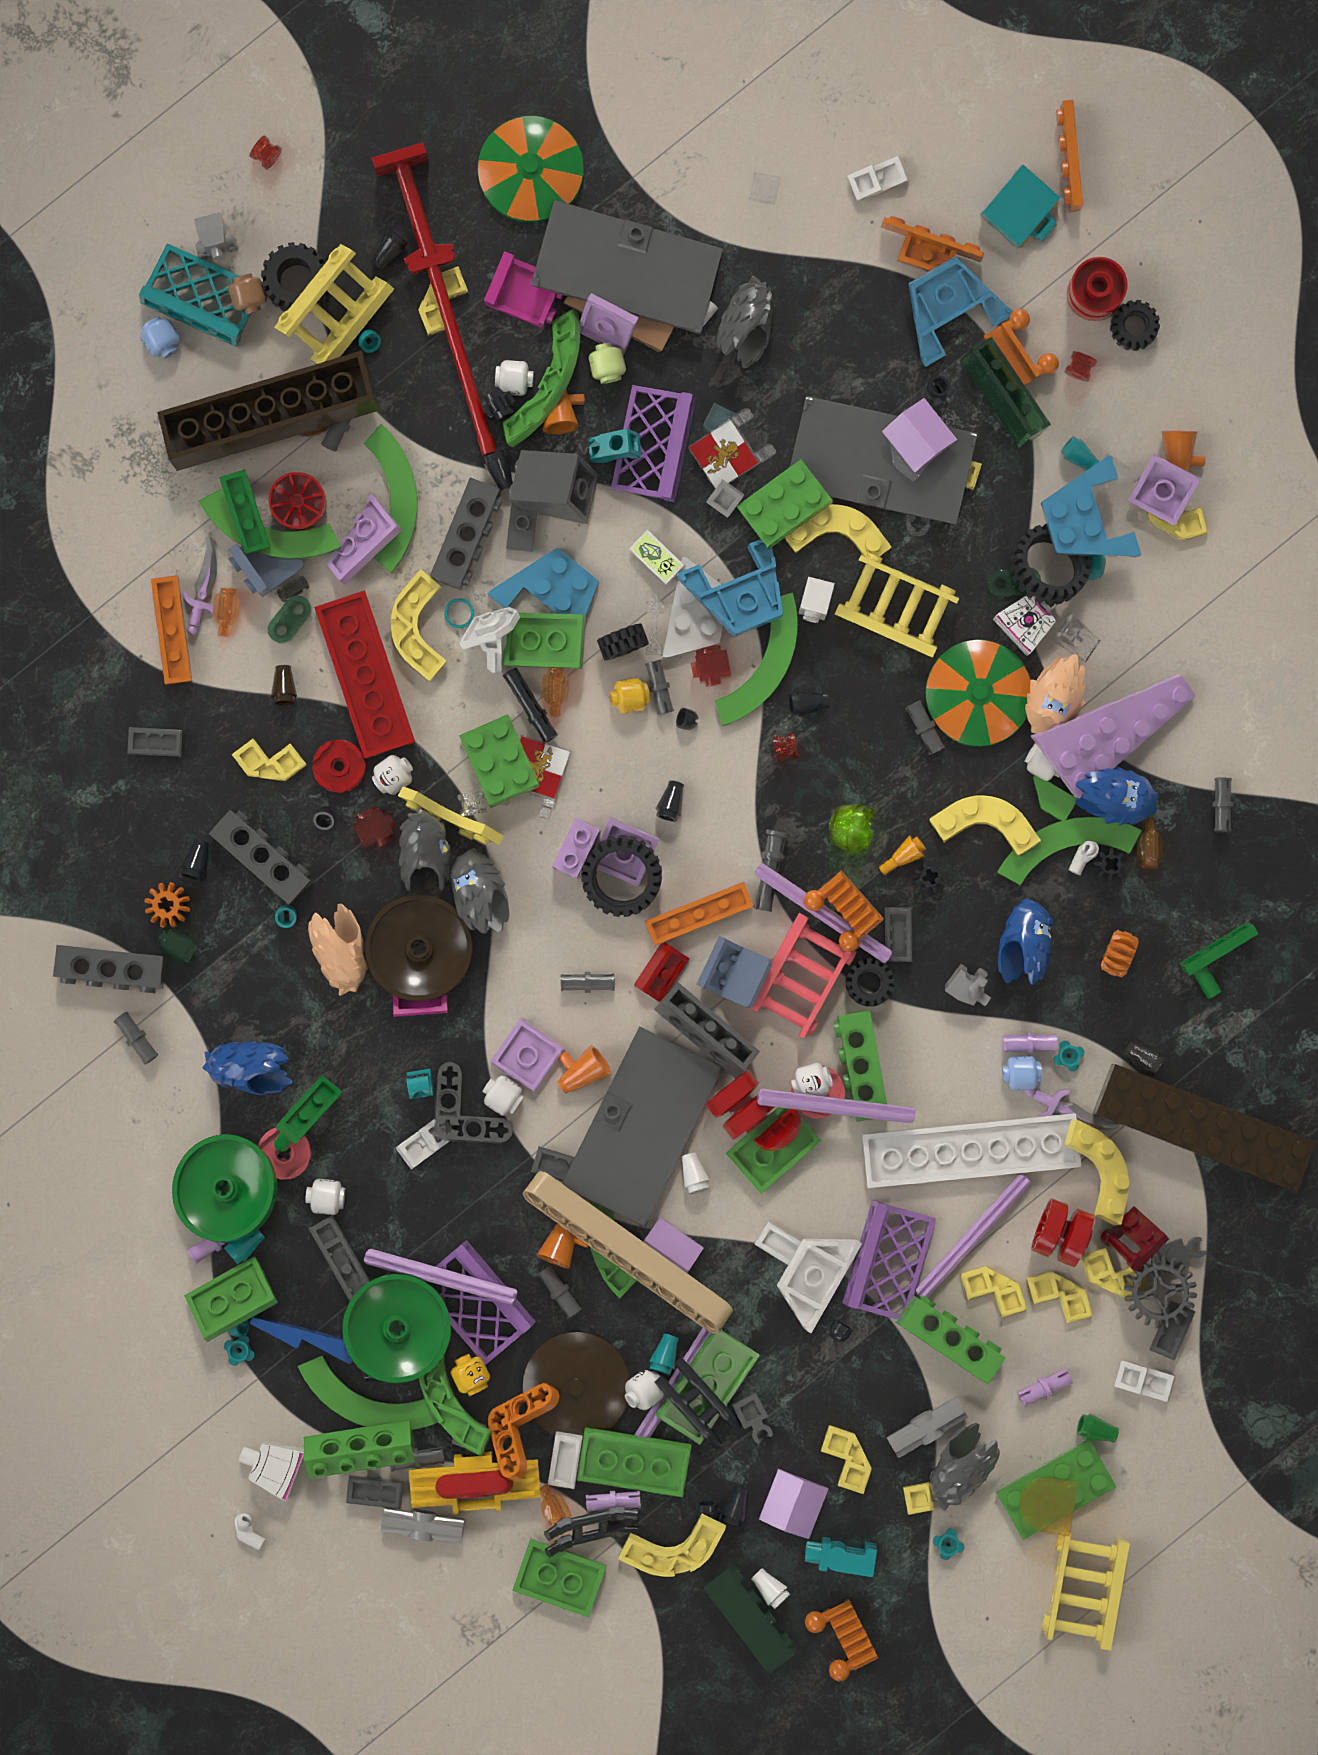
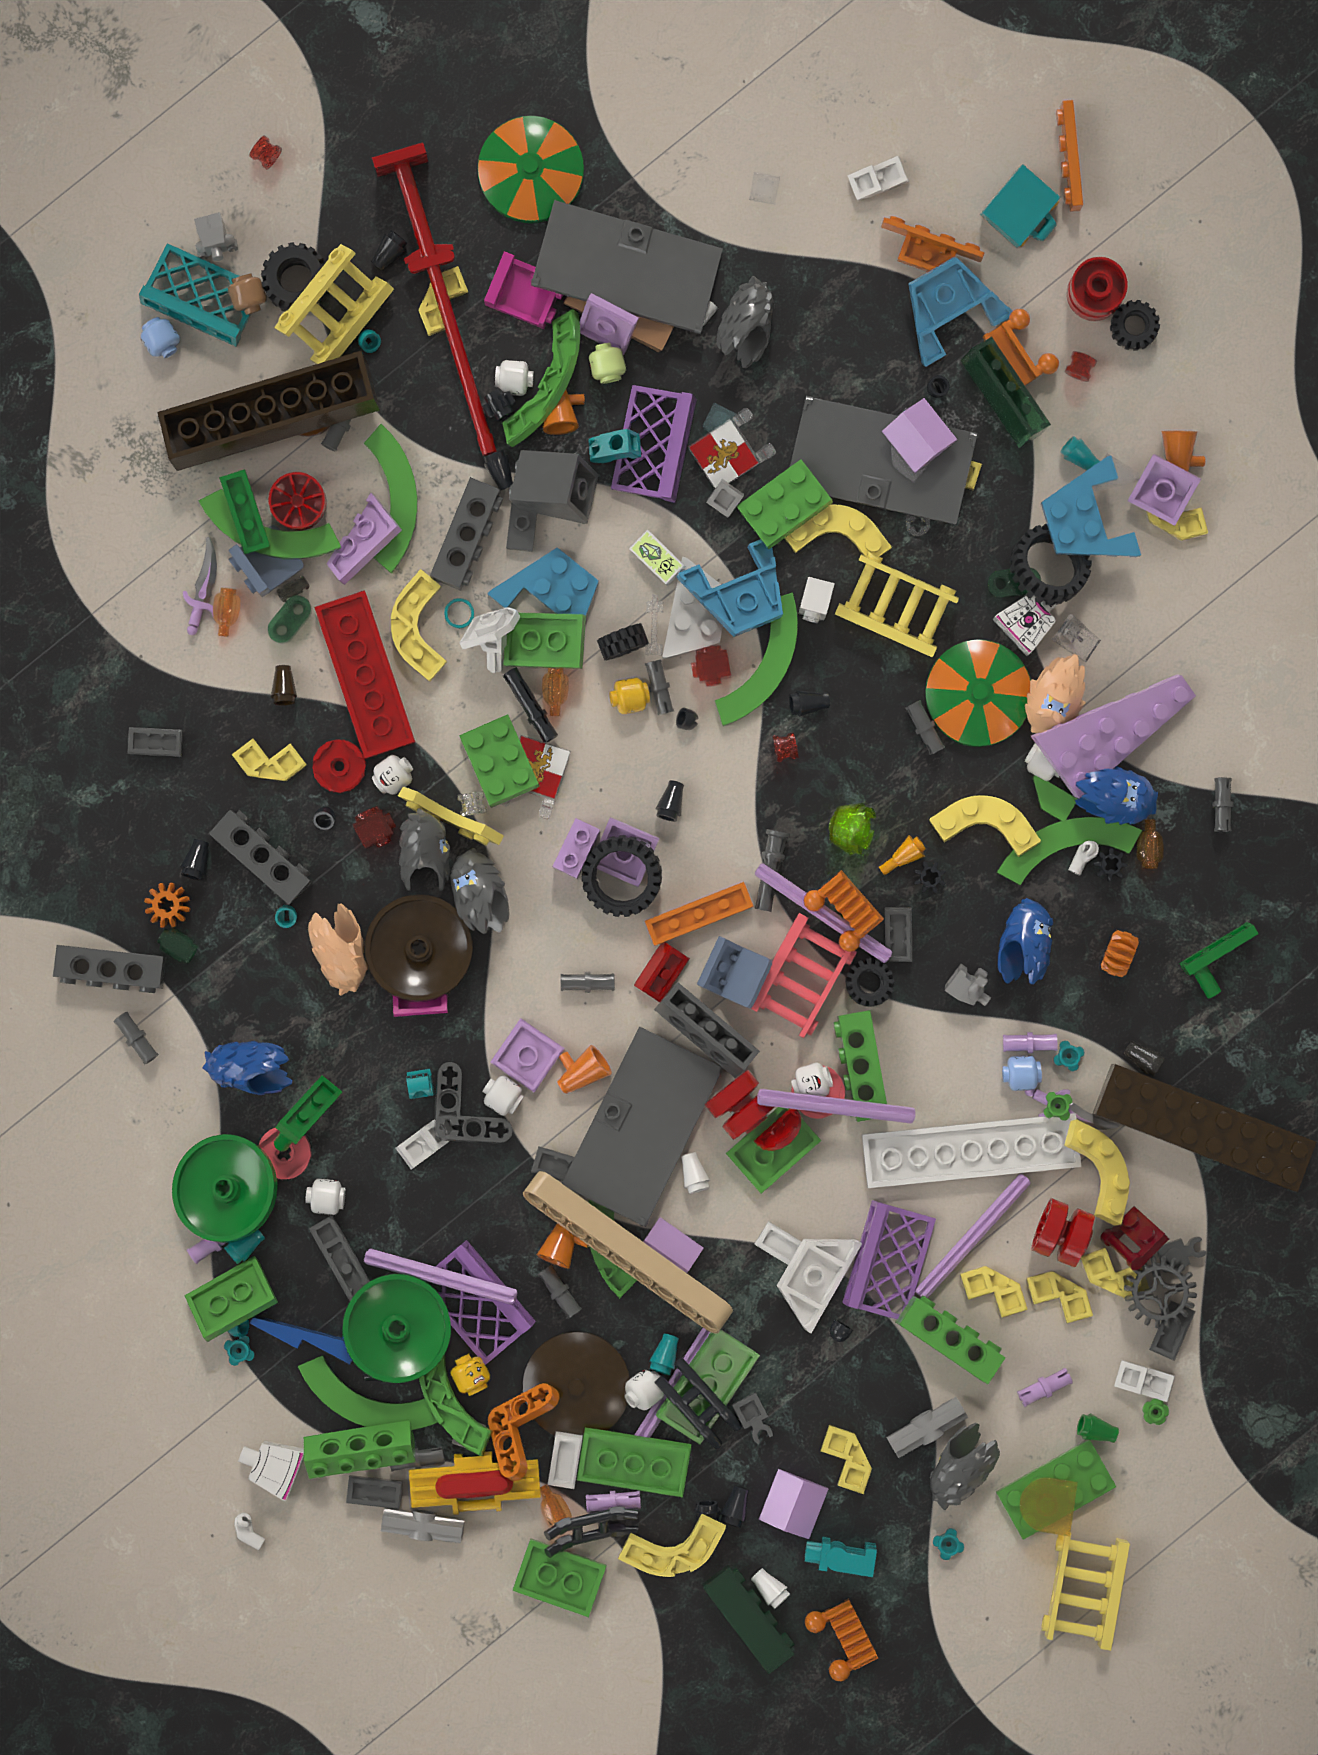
(171, 630): orange plate -> none
(918, 1498): light yellow tile -> none
(1052, 1111): none -> bright green plate
(1098, 566): teal arm -> none
(1150, 1406): none -> bright green plate

